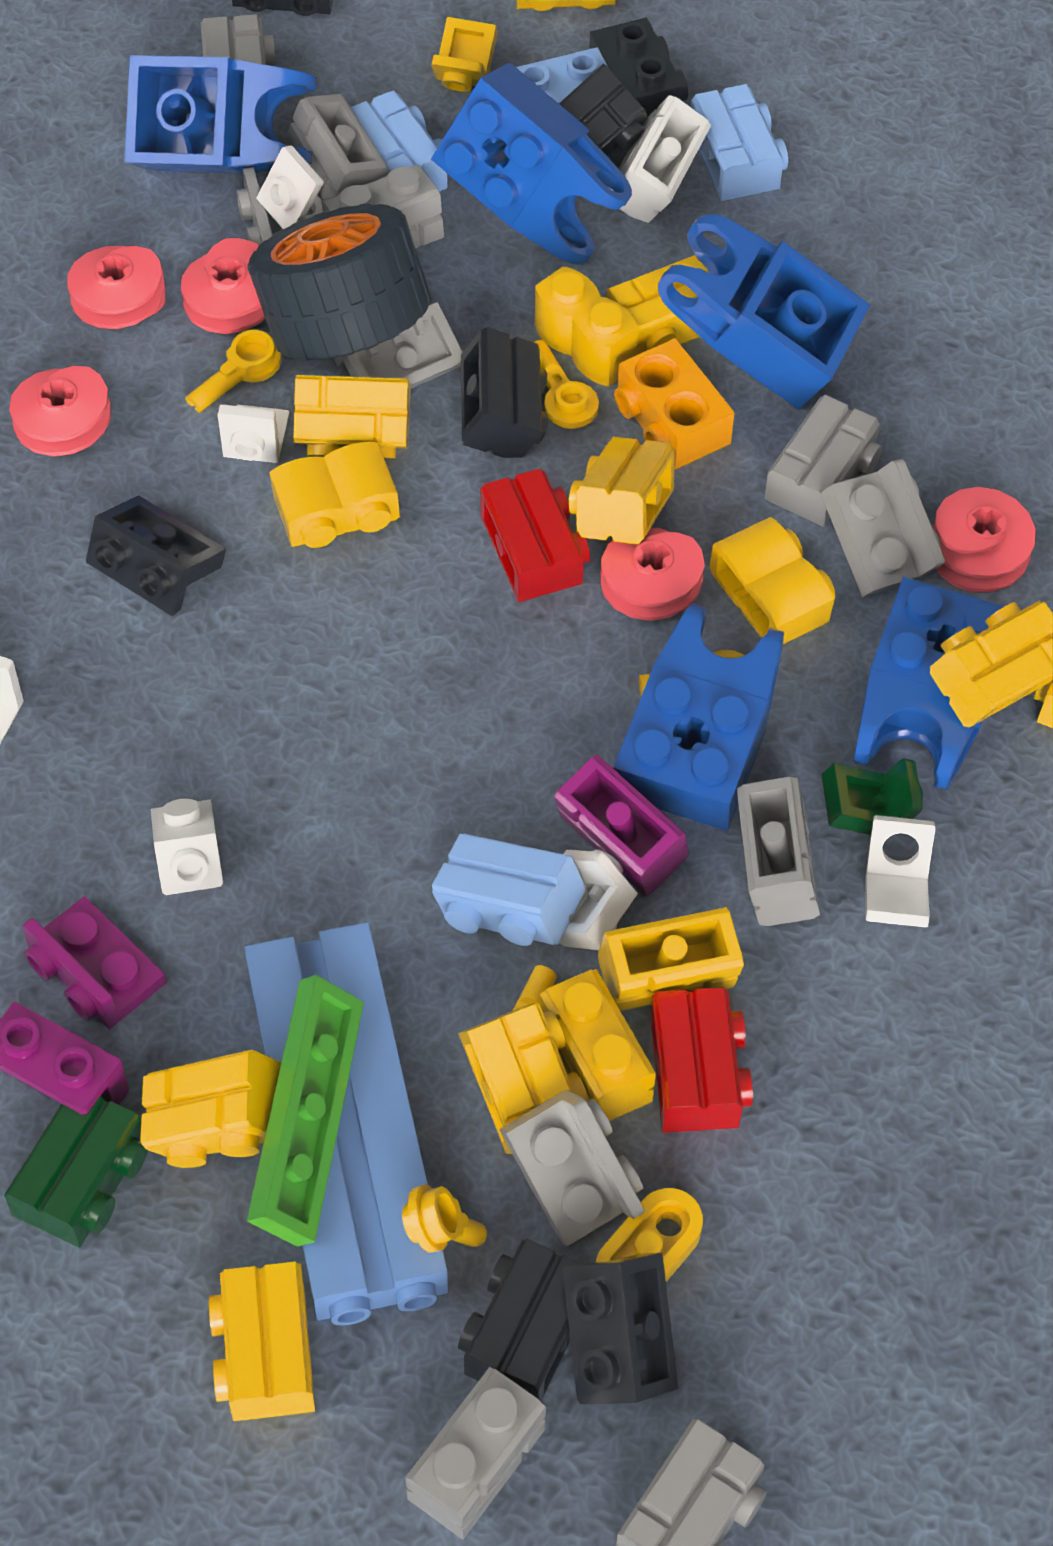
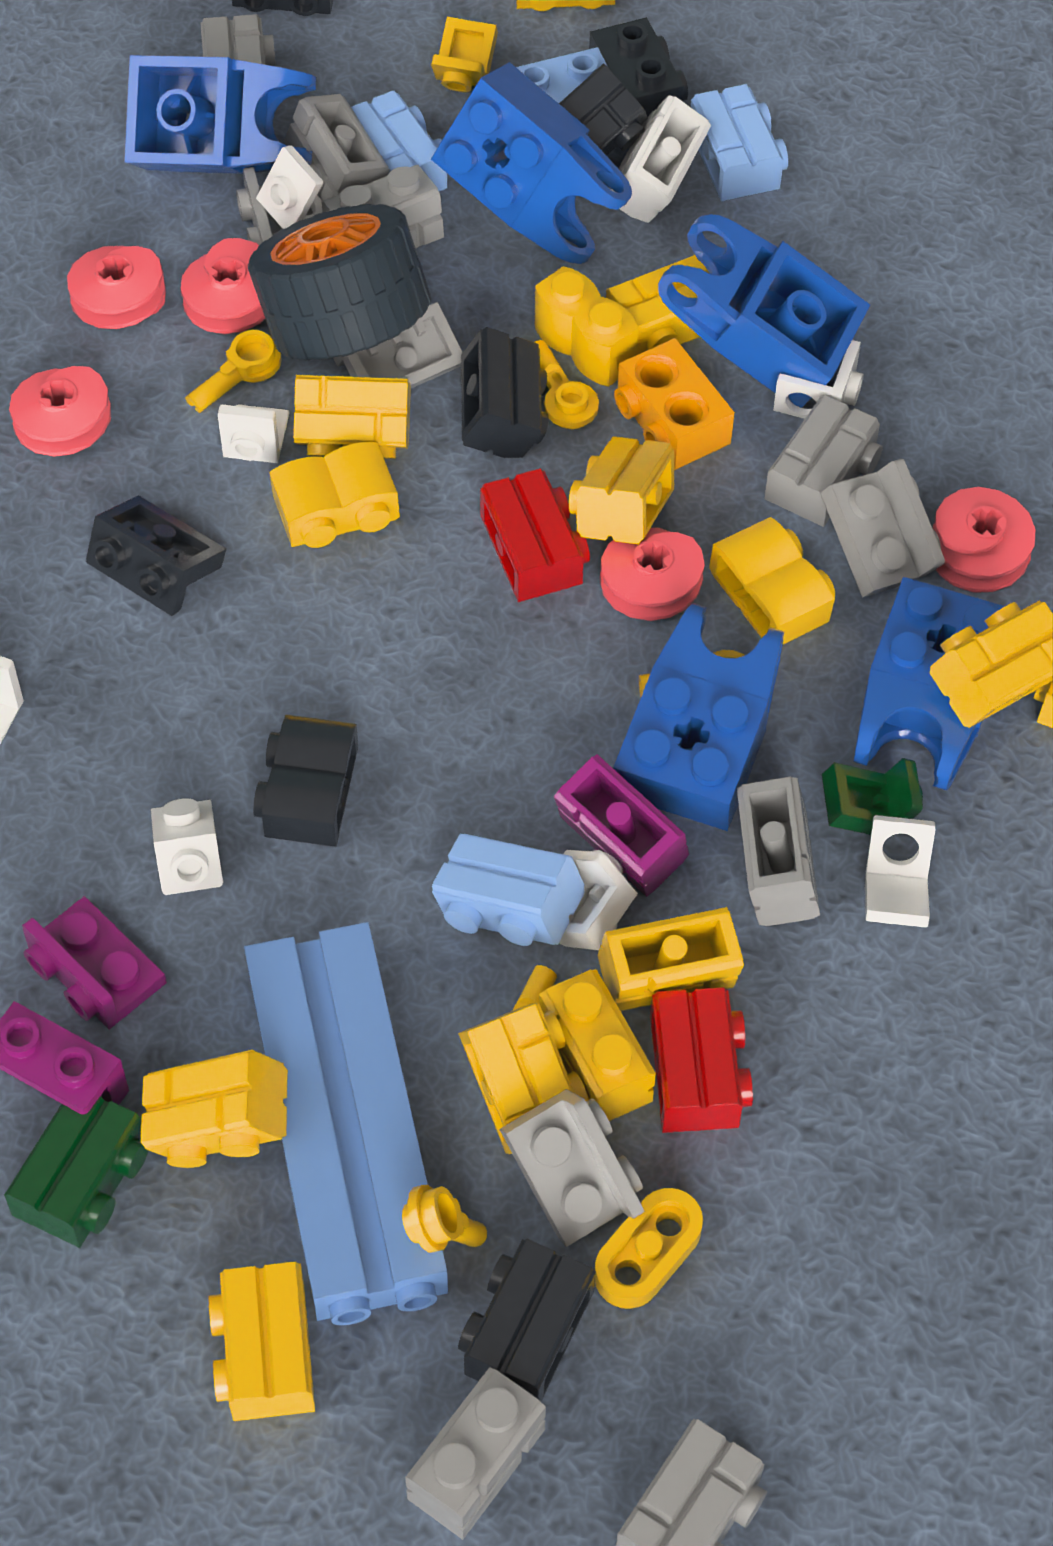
(306, 1112): bright green plate -> none
(307, 780): none -> black brick
(620, 1329): black bracket -> none
(845, 387): none -> white bracket

